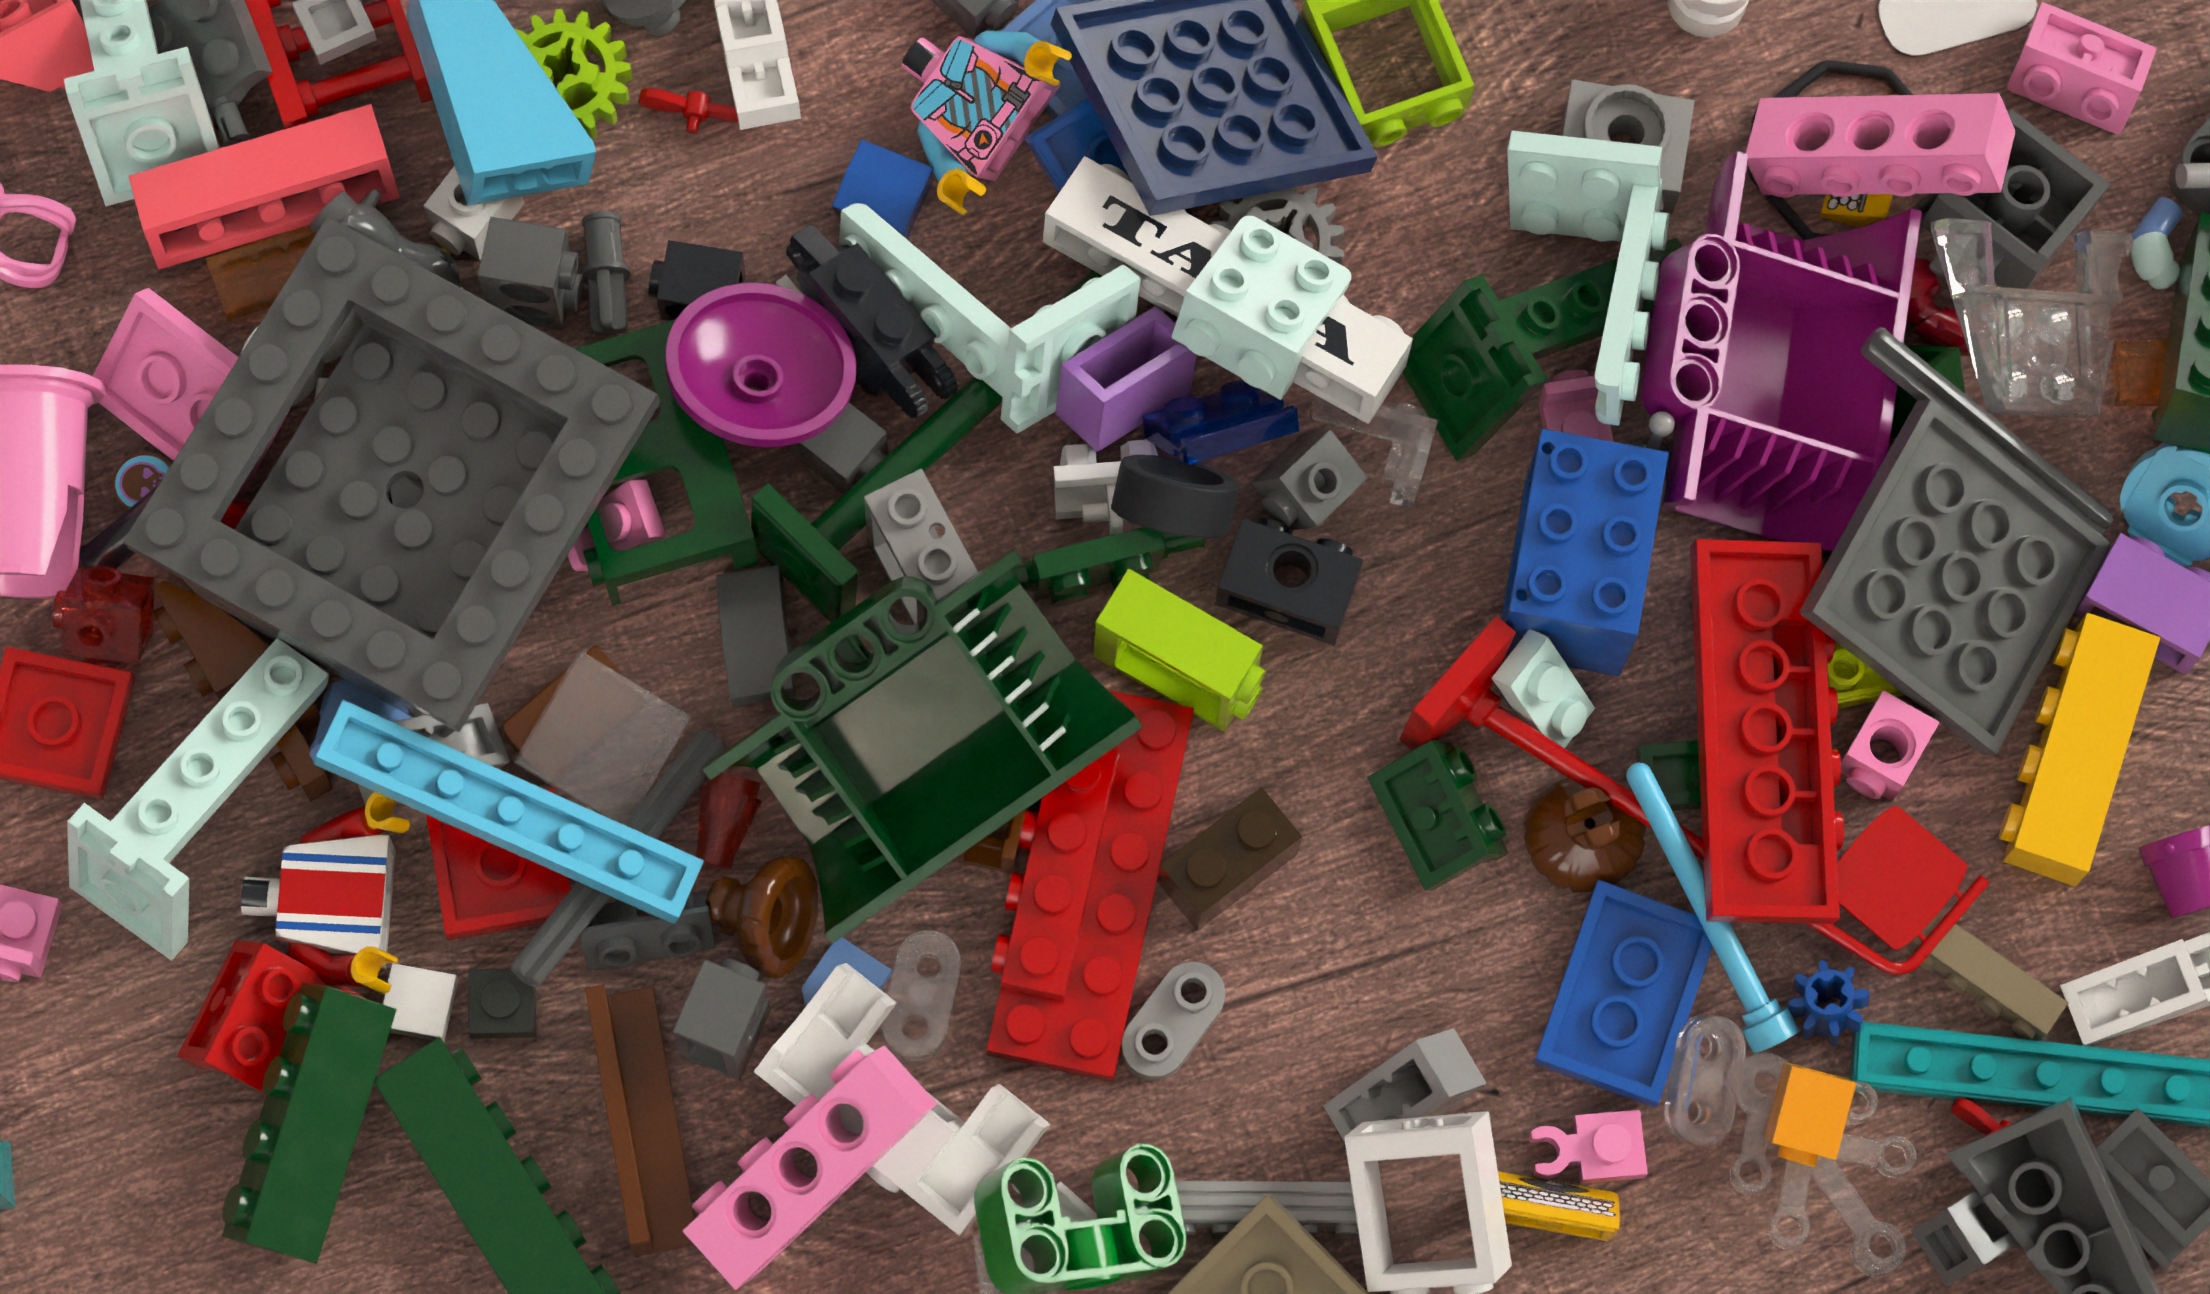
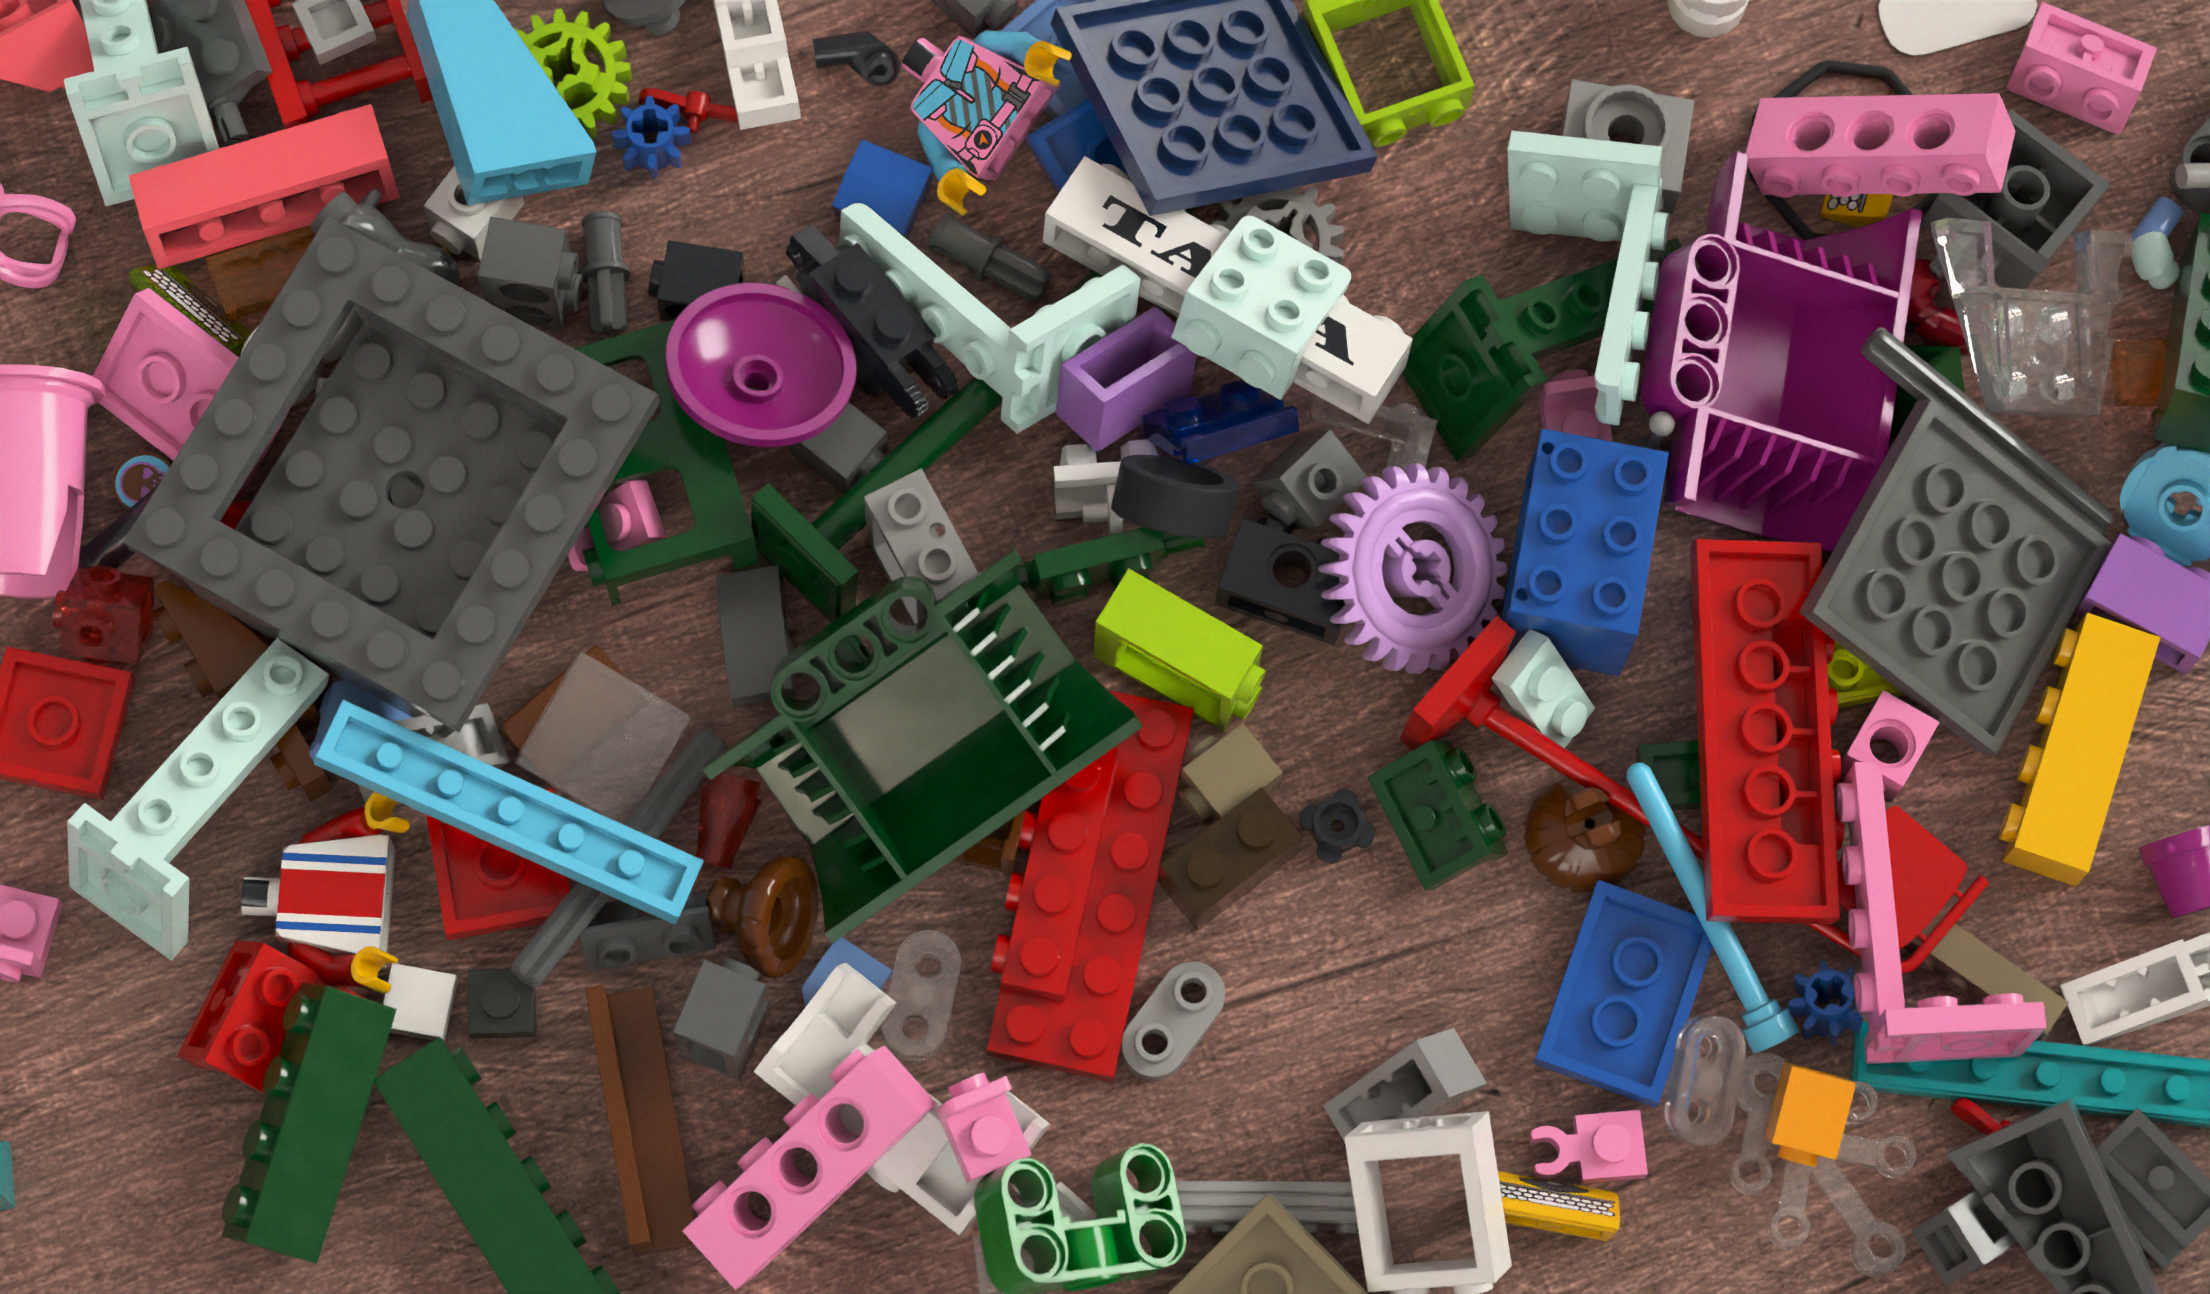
(192, 303): none -> slope
(651, 119): none -> blue gear
(862, 53): none -> black arm
(982, 1126): none -> bright pink bracket
(990, 258): none -> dark grey axle
(1226, 774): none -> dark tan brick
(1341, 808): none -> black plate
(1384, 562): none -> lavender gear
(1938, 1026): none -> bright pink bracket

